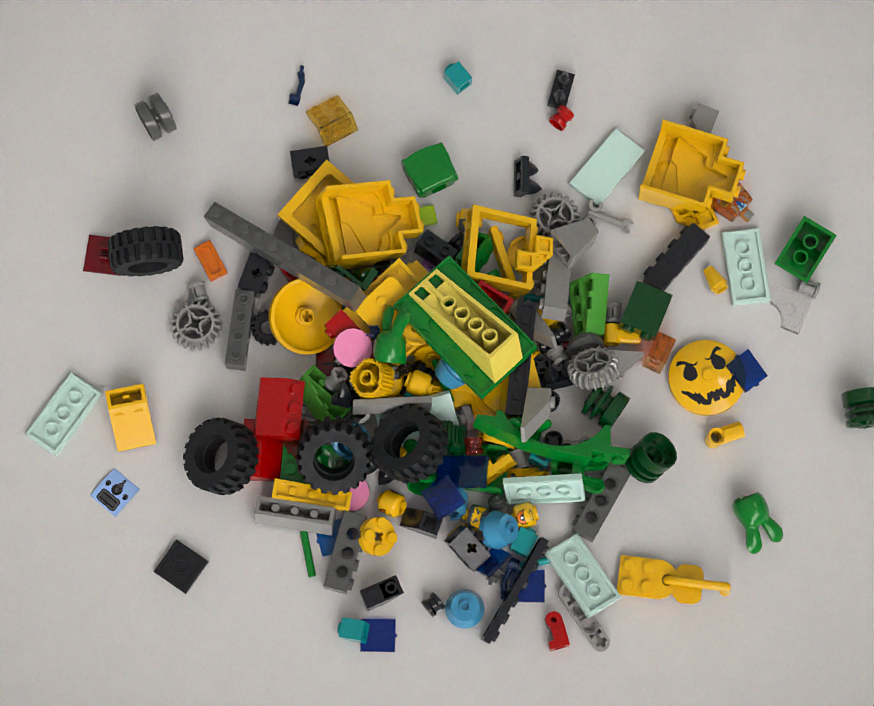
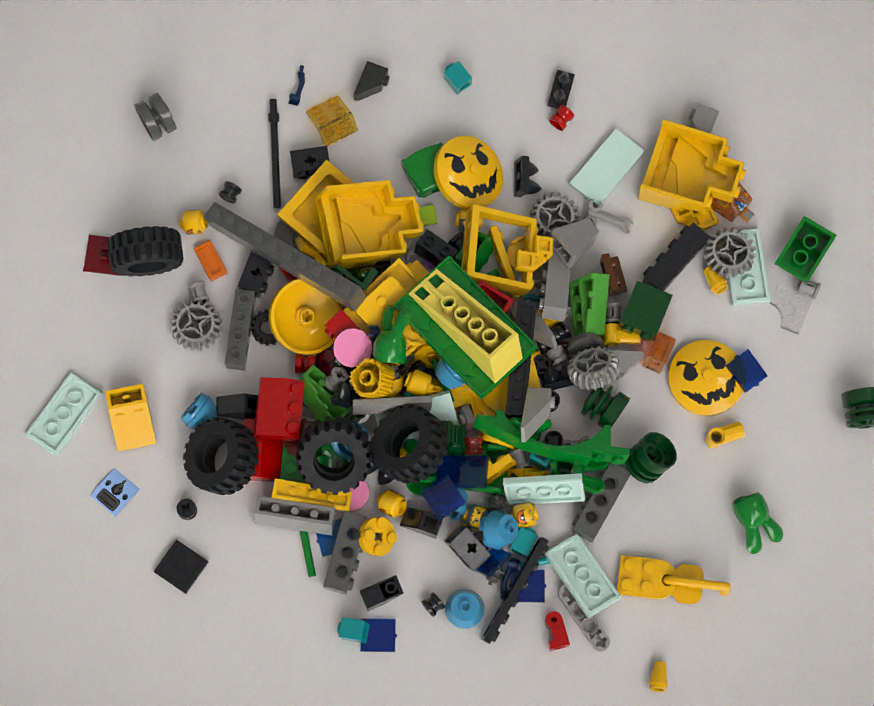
(189, 512): none -> black wheel
(193, 222): none -> yellow head
(199, 411): none -> dark azure cone
(230, 192): none -> black wheel
(237, 406): none -> black slope
(273, 118): none -> black bar
(299, 363): none -> red wheel
(371, 81): none -> pearl dark grey slope
(468, 172): none -> yellow dish
(616, 279): none -> reddish brown bracket
(658, 678): none -> yellow cone
(728, 238): none -> light grey gear

